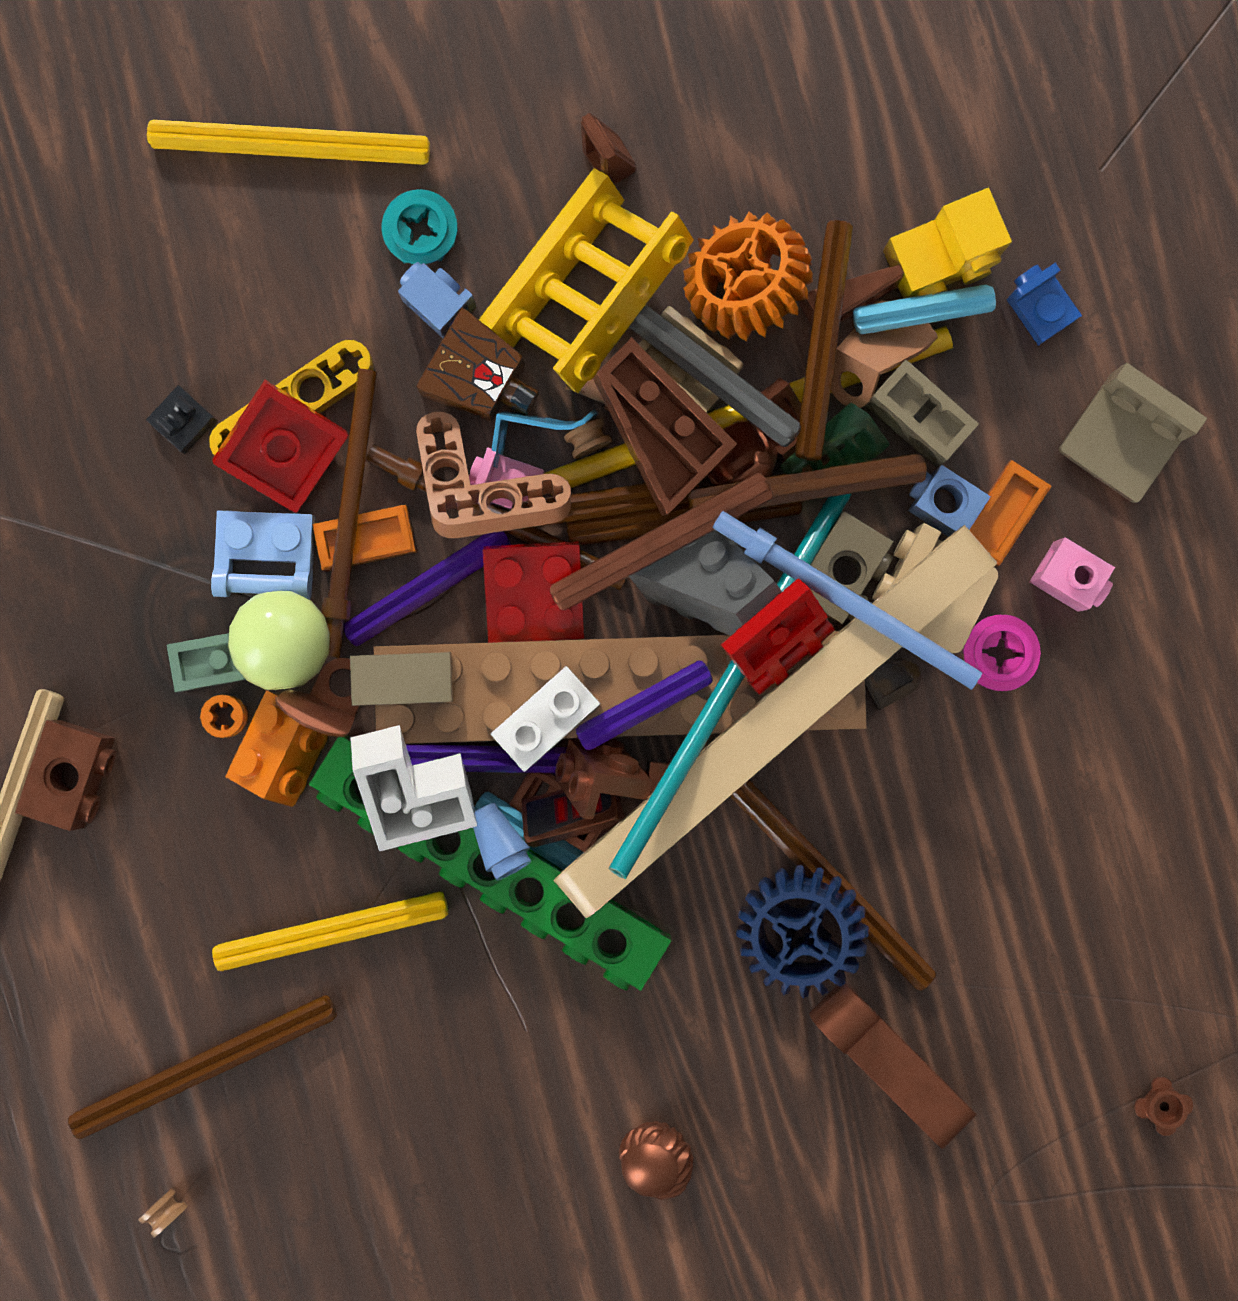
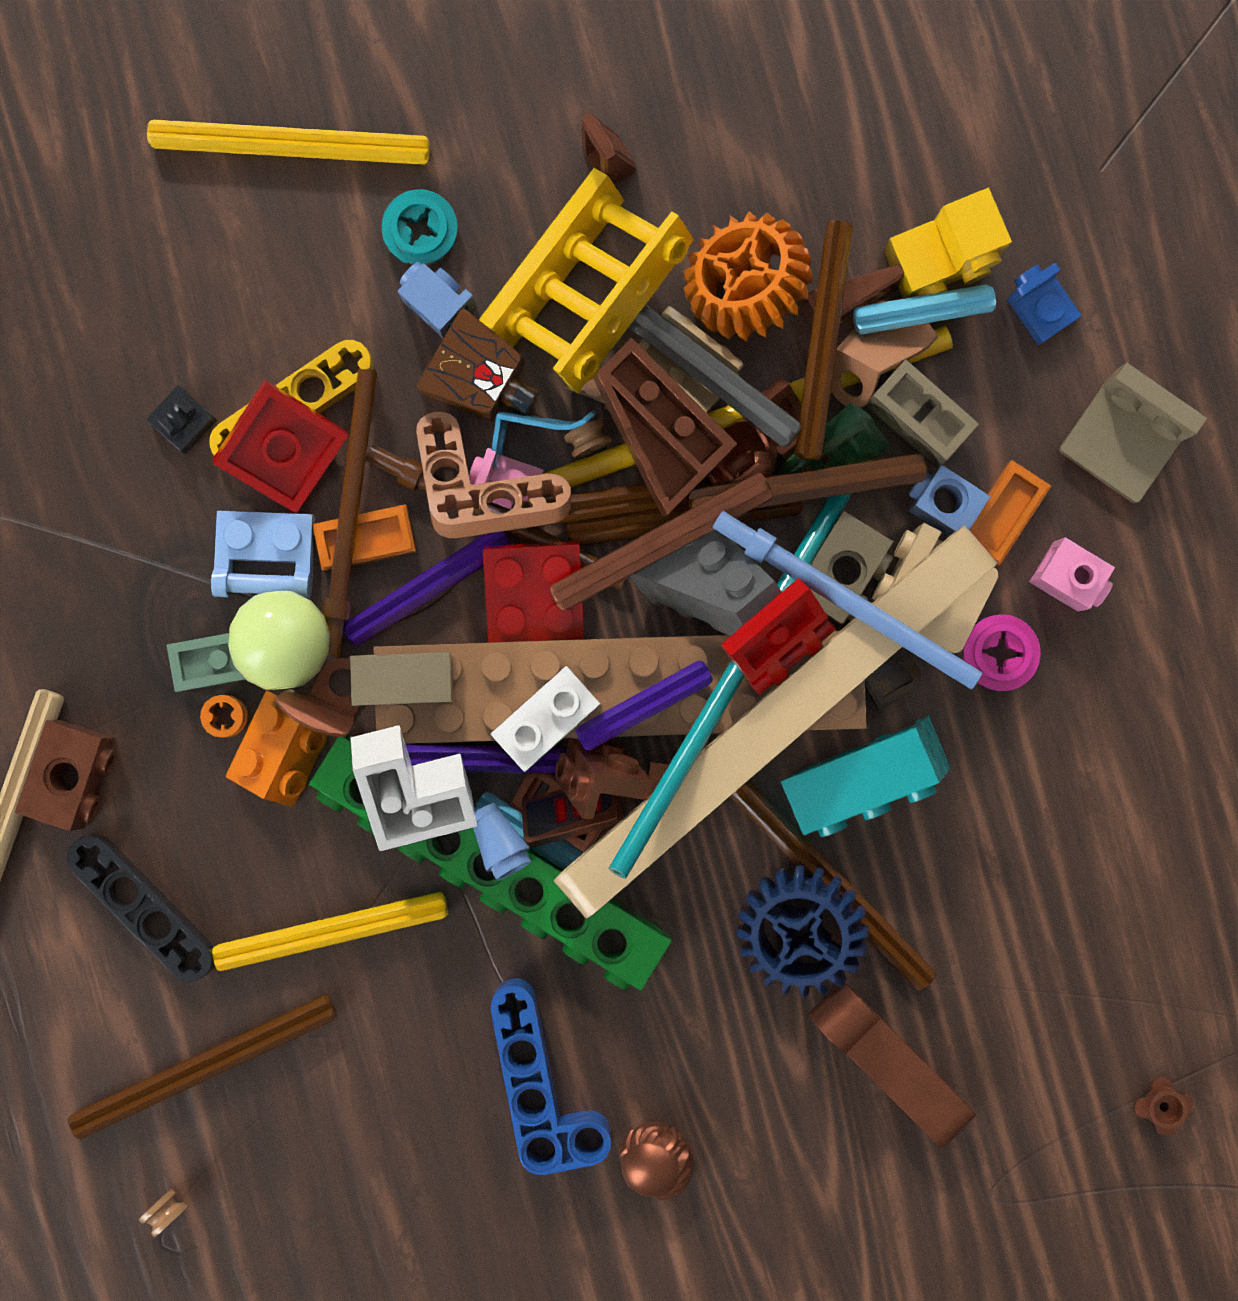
(135, 915): none -> black beam
(537, 1075): none -> blue beam
(867, 779): none -> teal wedge

